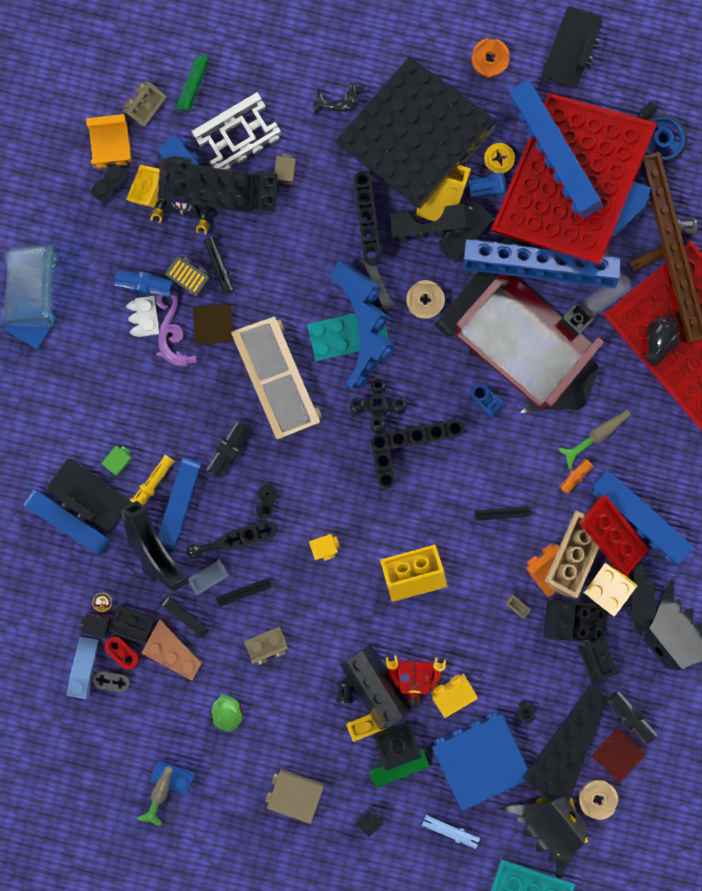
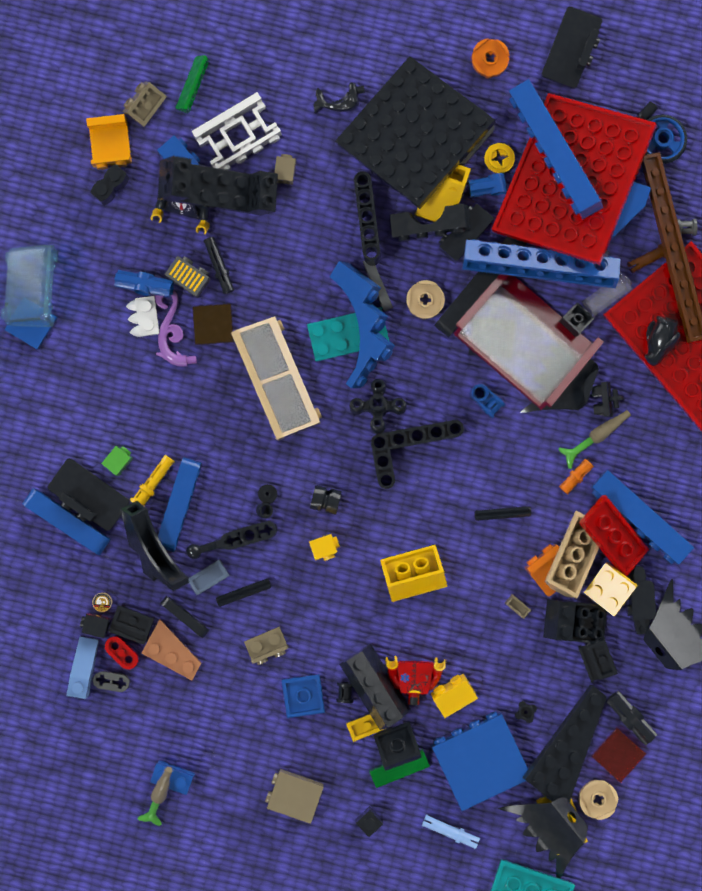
(145, 187): yellow plate -> none
(226, 713): bright green hair -> none
(228, 449): black piece -> none
(303, 696): none -> blue tile
(325, 499): none -> black wheel
(605, 391): none -> black hips

